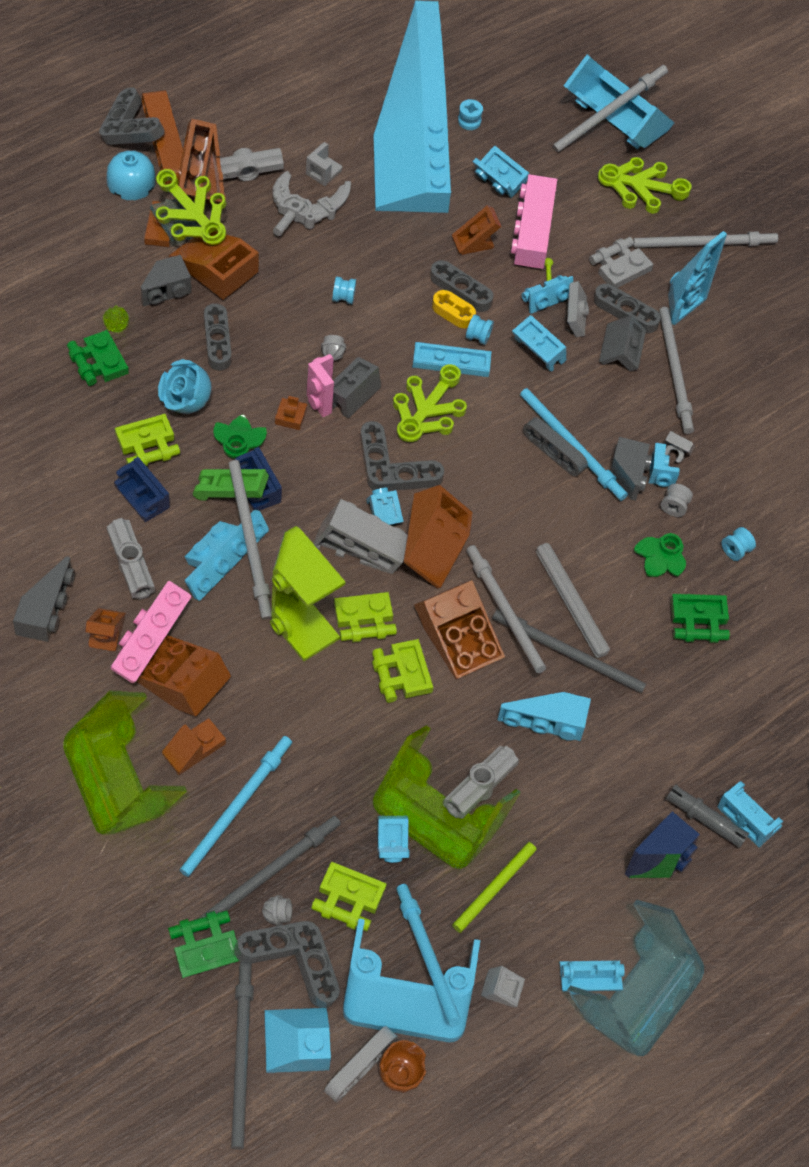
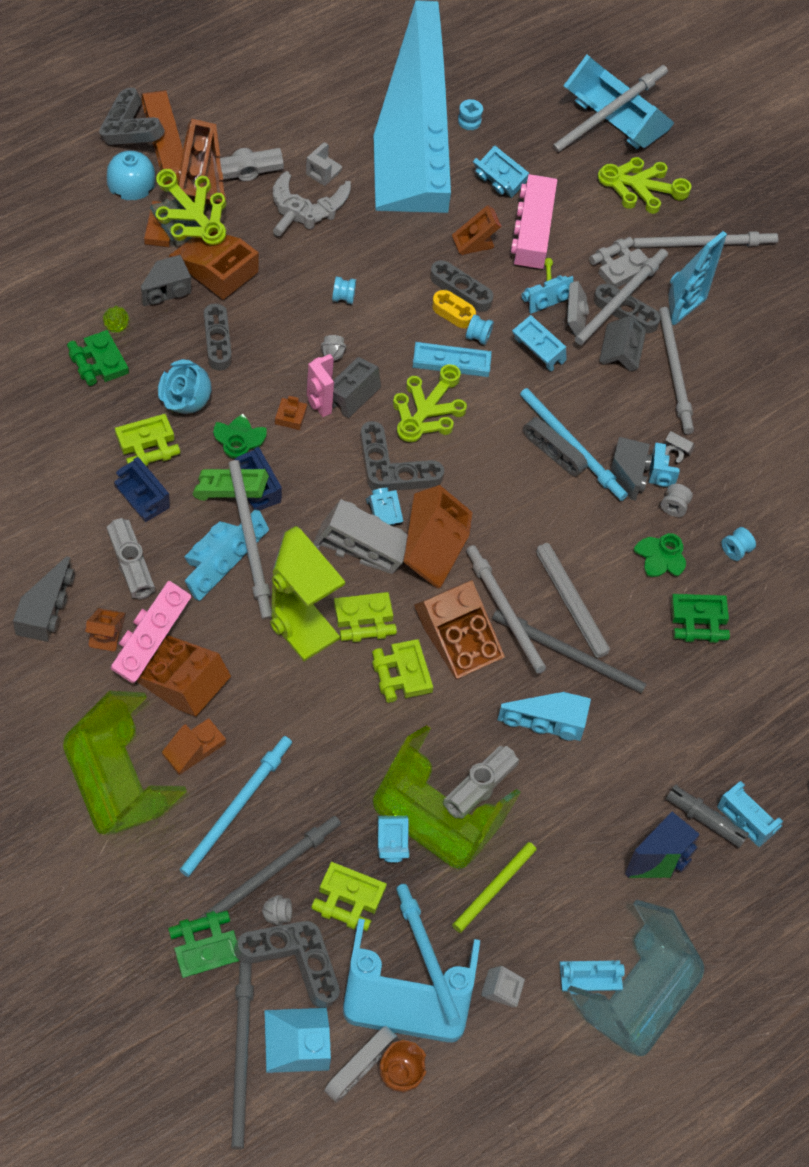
(648, 268): none -> light grey bar

